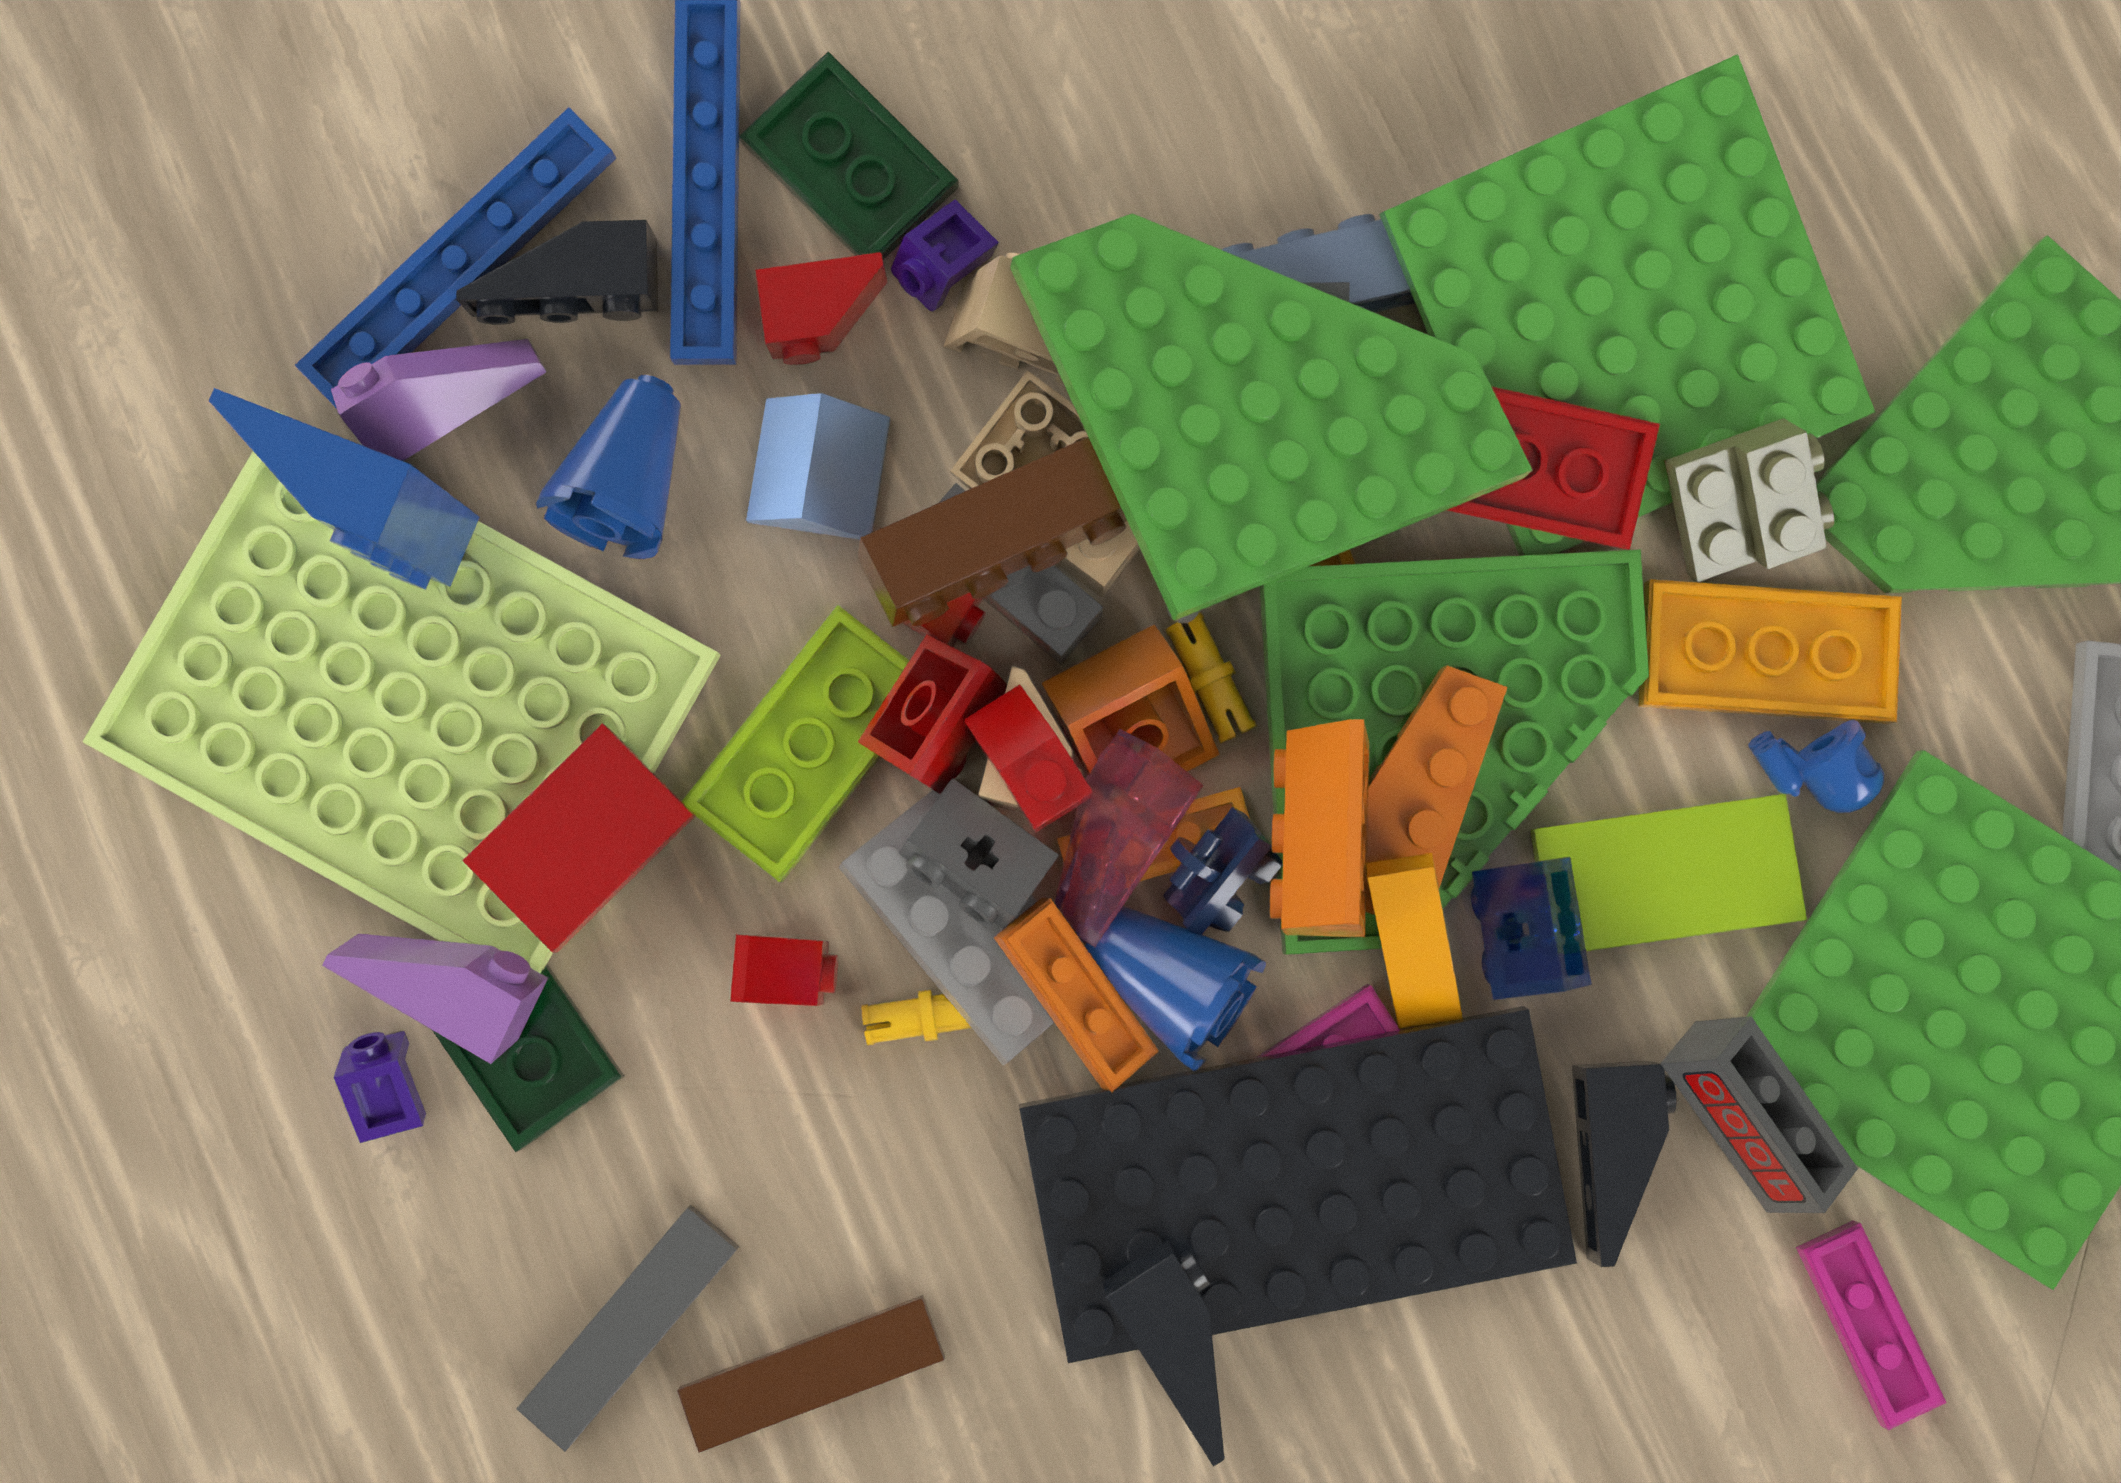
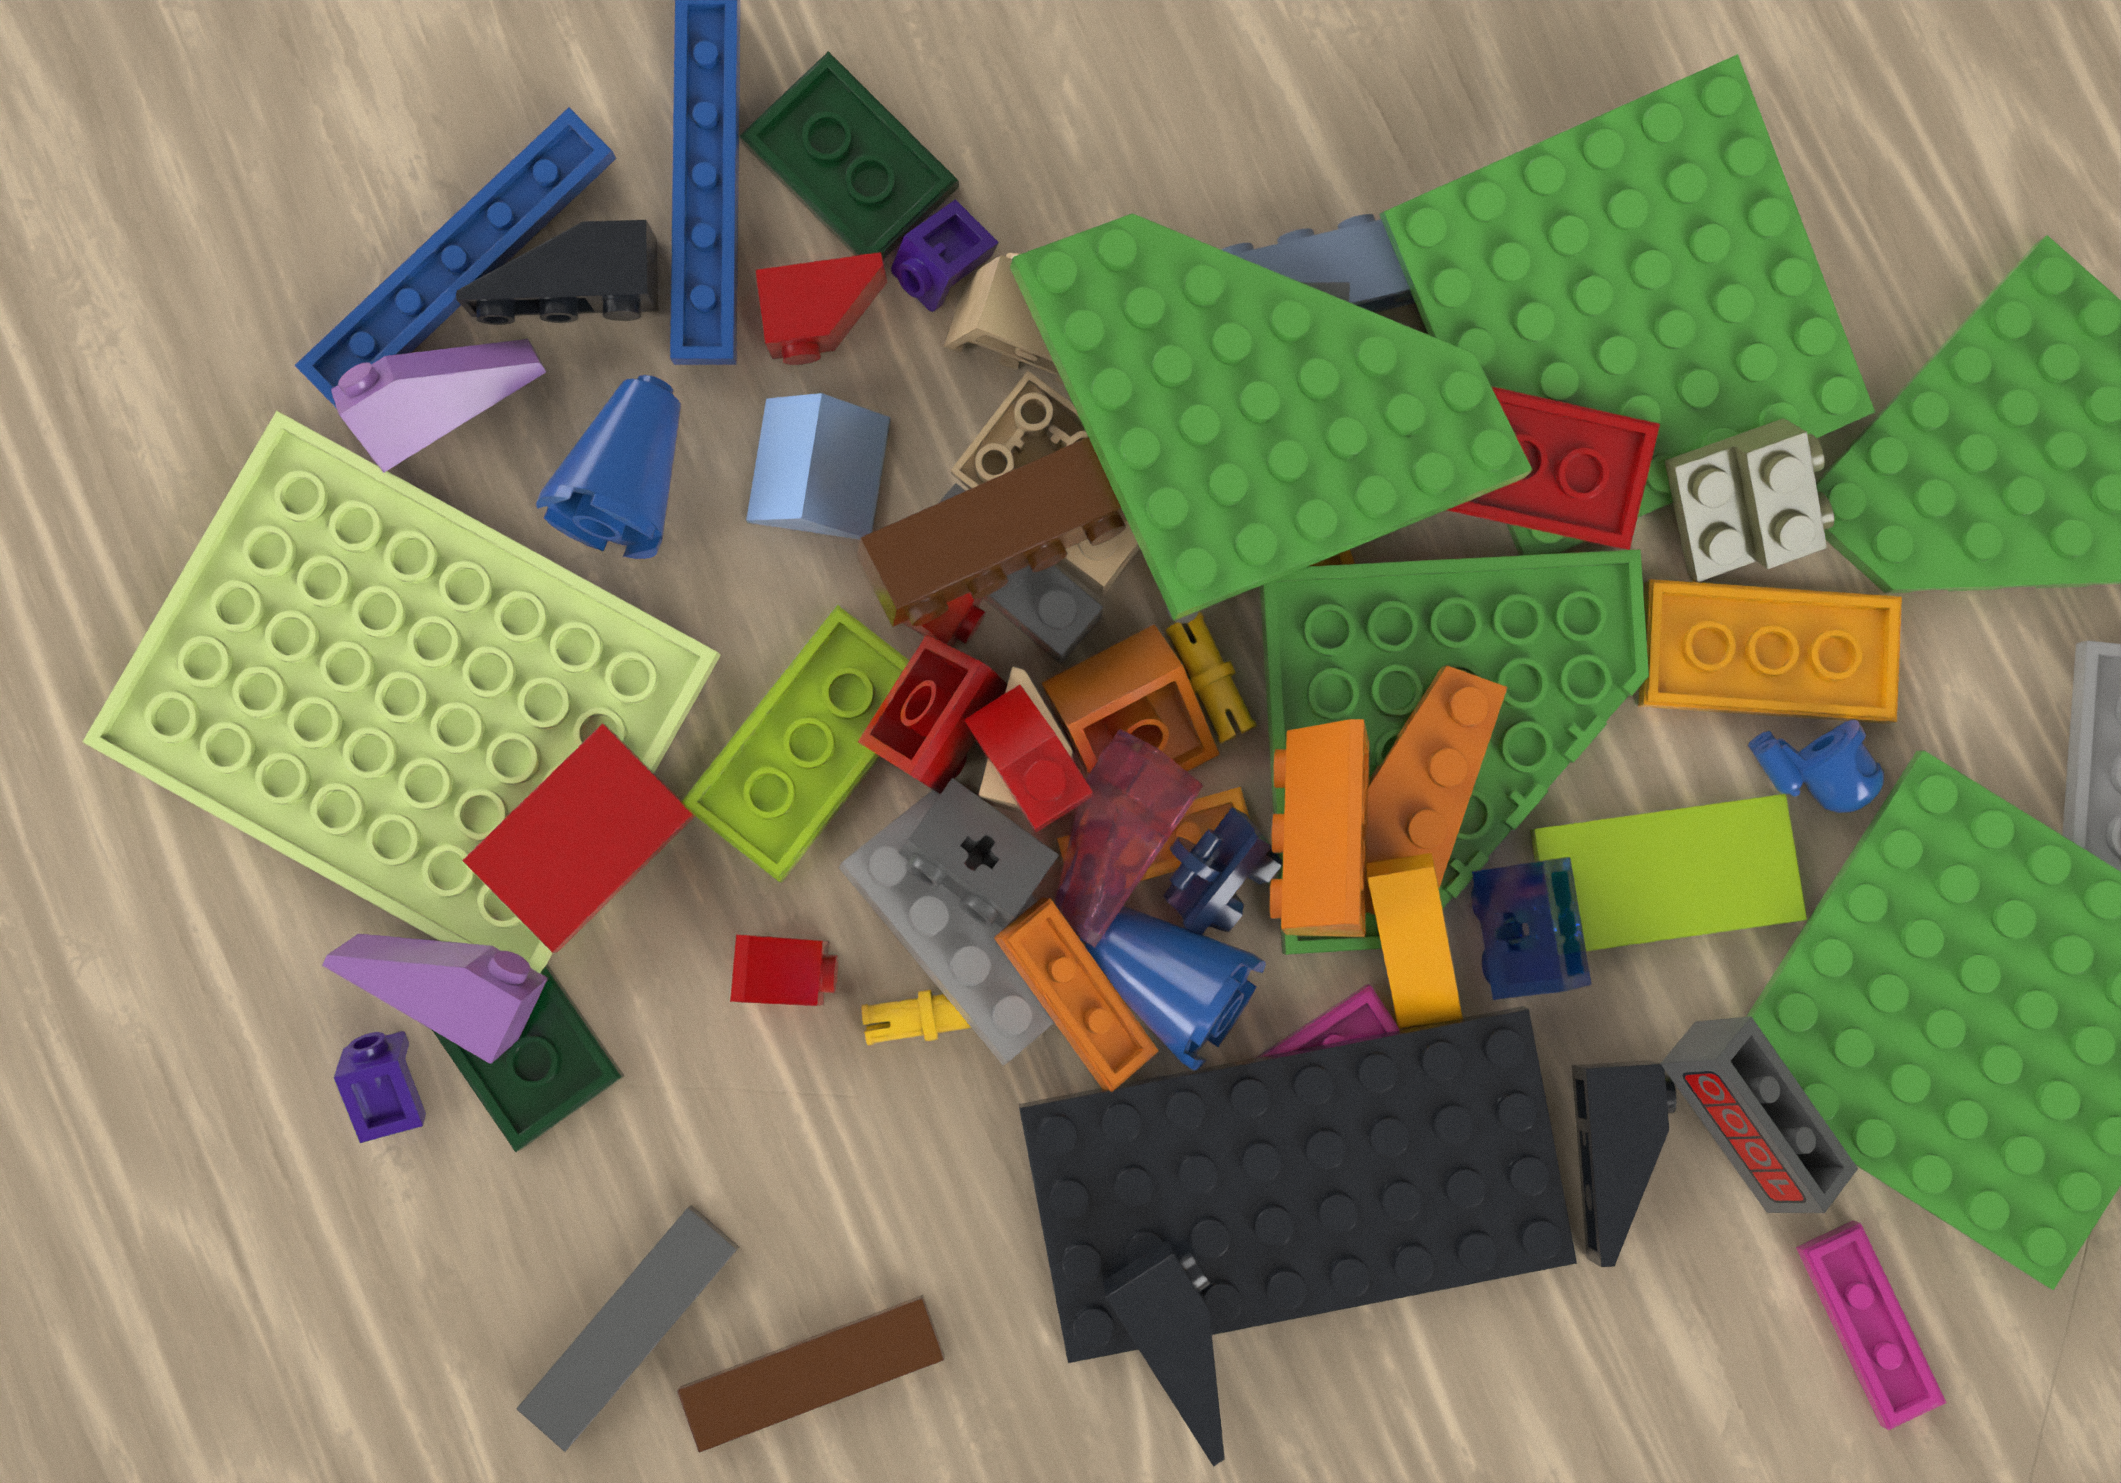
(369, 499): blue slope -> none

